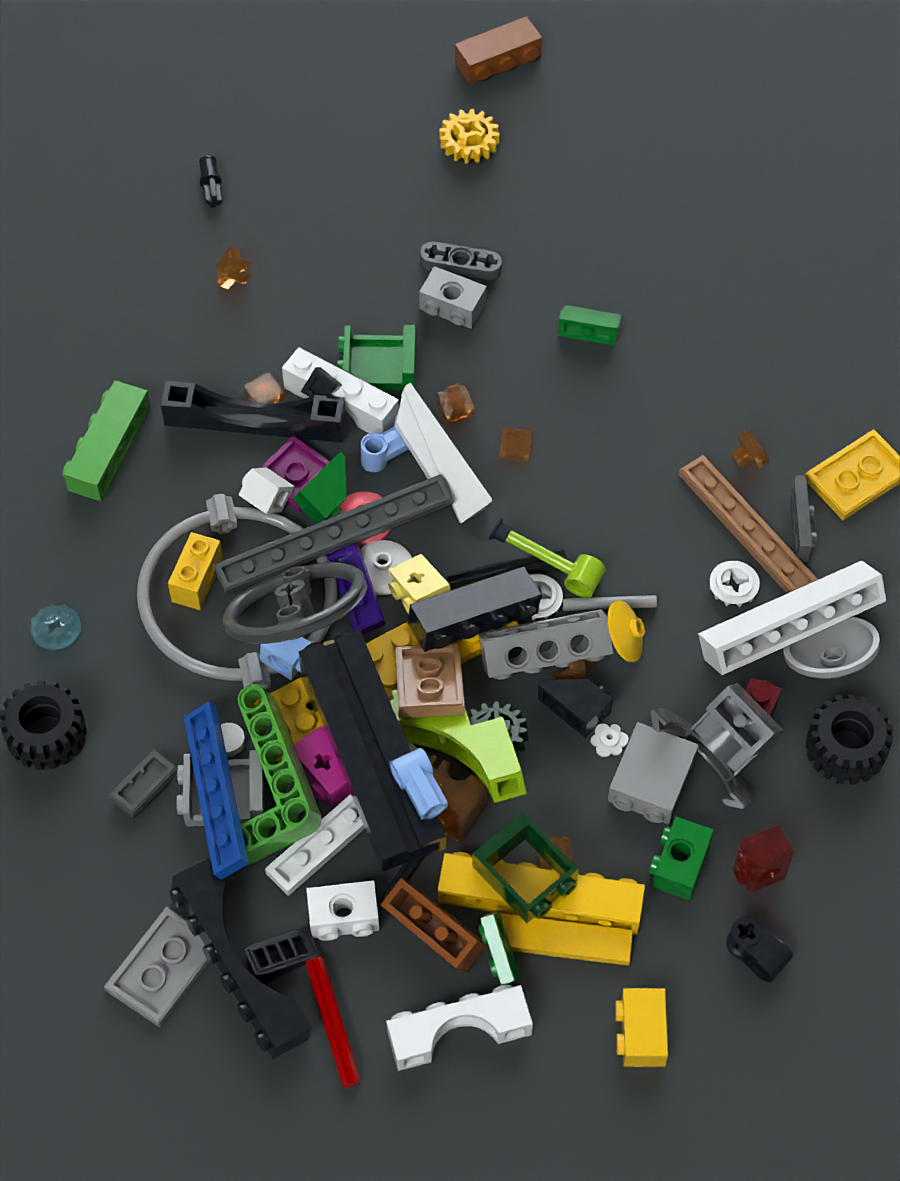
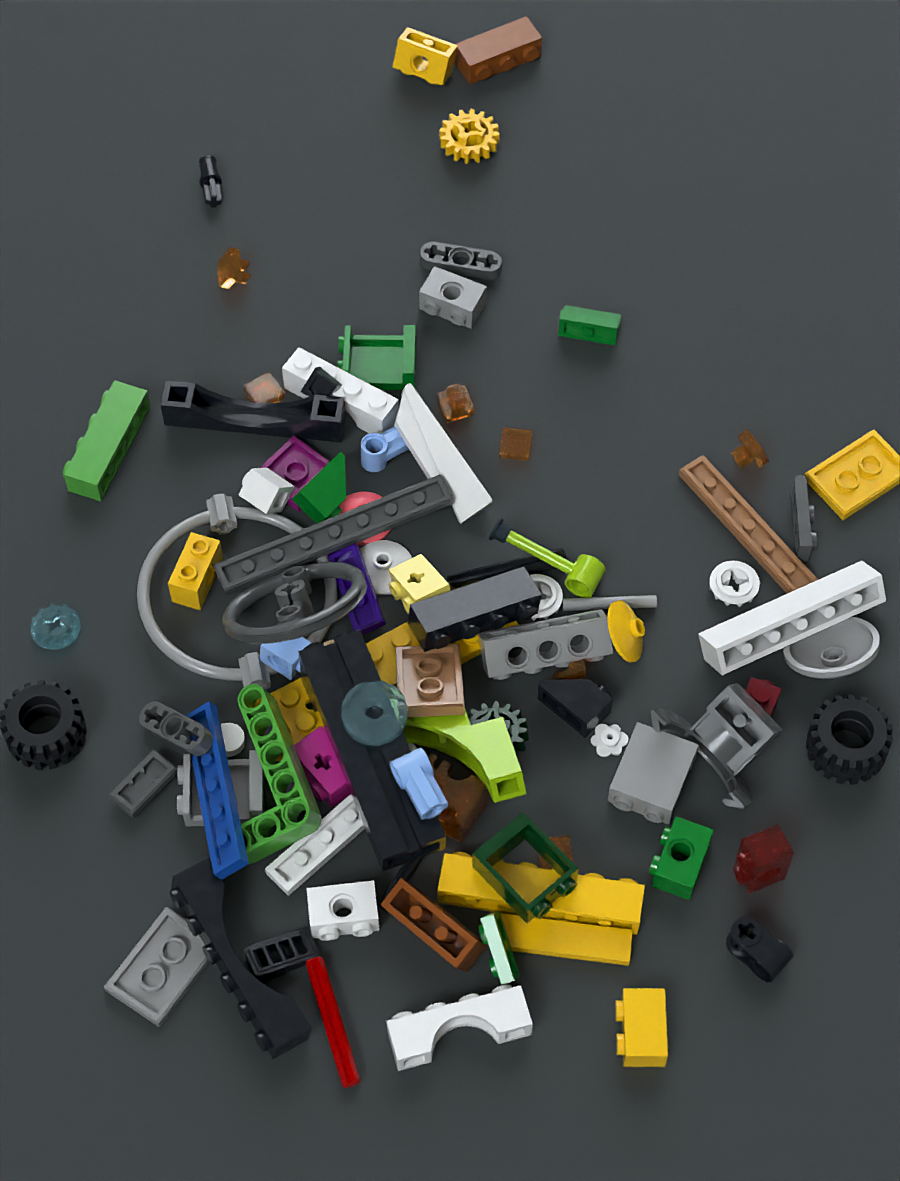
(181, 738): none -> dark grey beam
(378, 730): none -> clear light blue tile
(439, 54): none -> yellow brick

